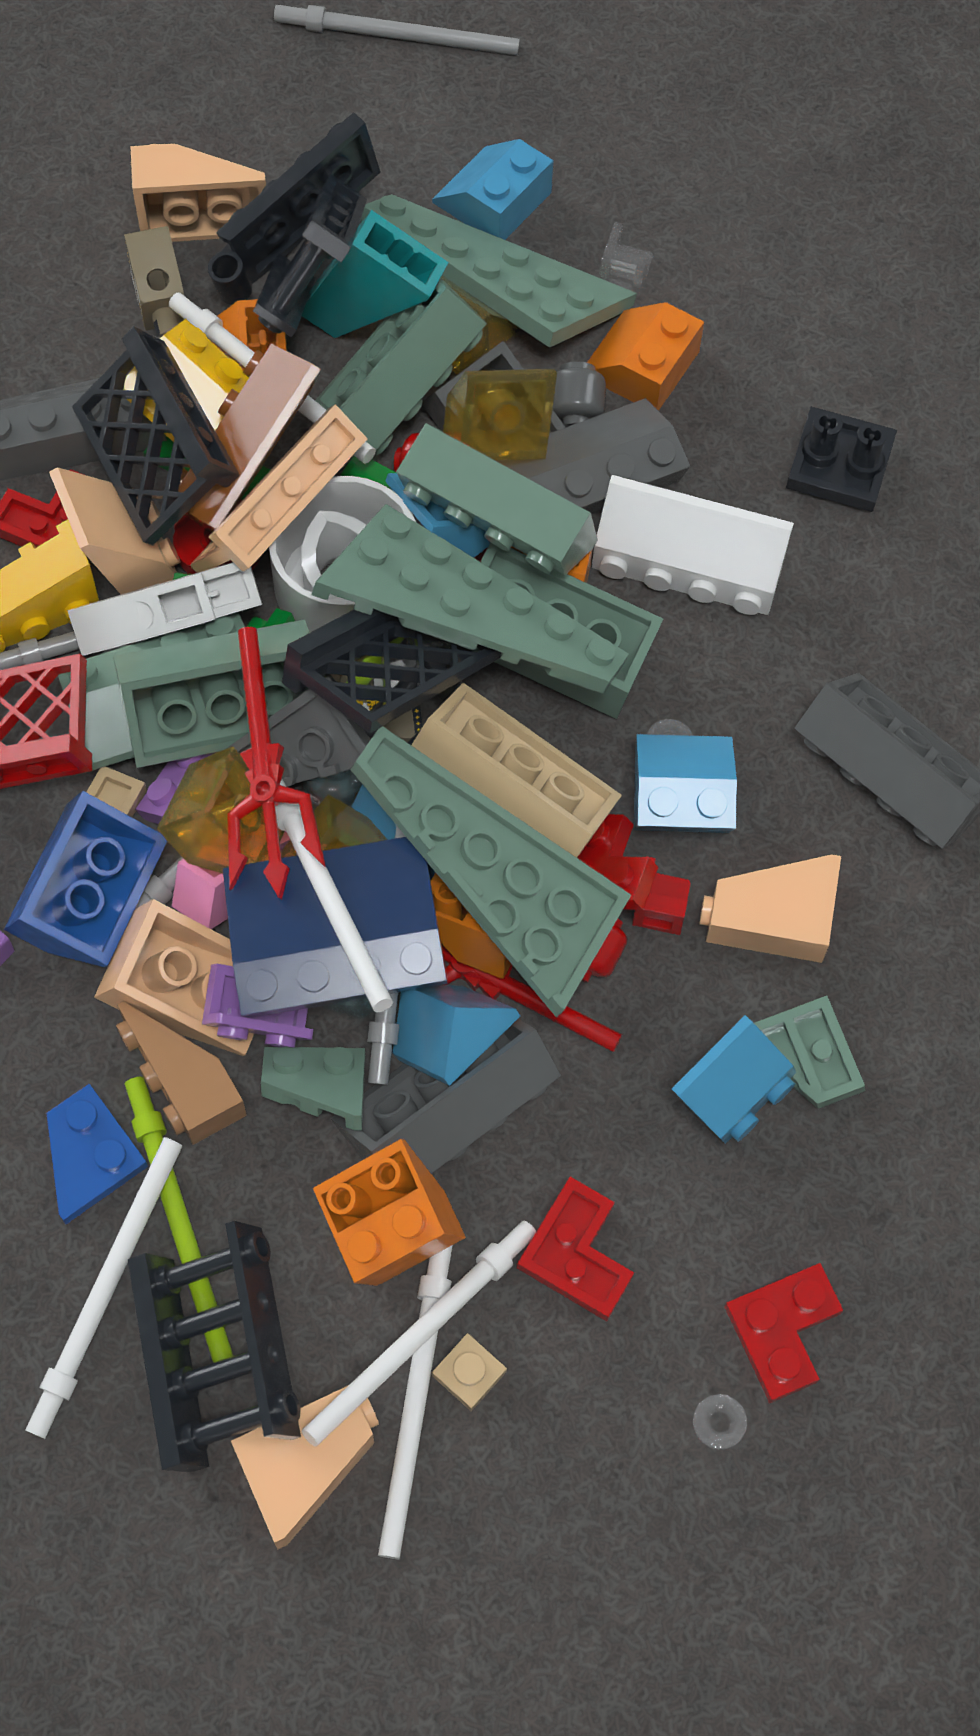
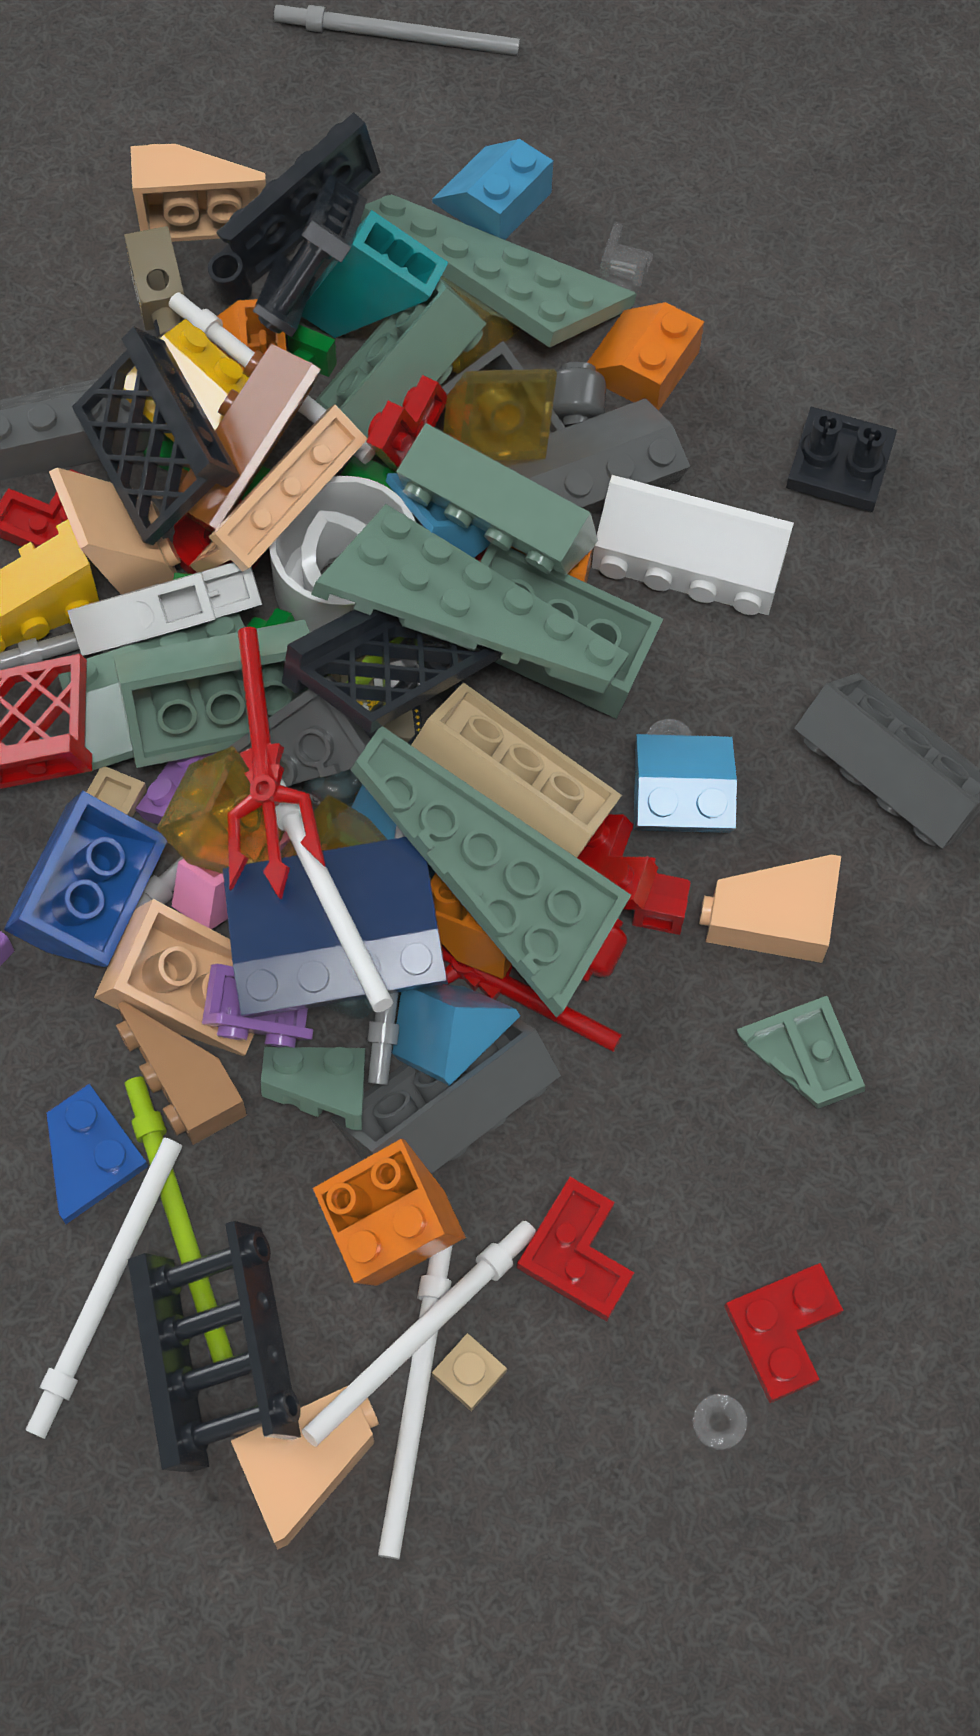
(314, 348): none -> green tile
(398, 426): none -> red plate
(736, 1081): dark azure slope -> none

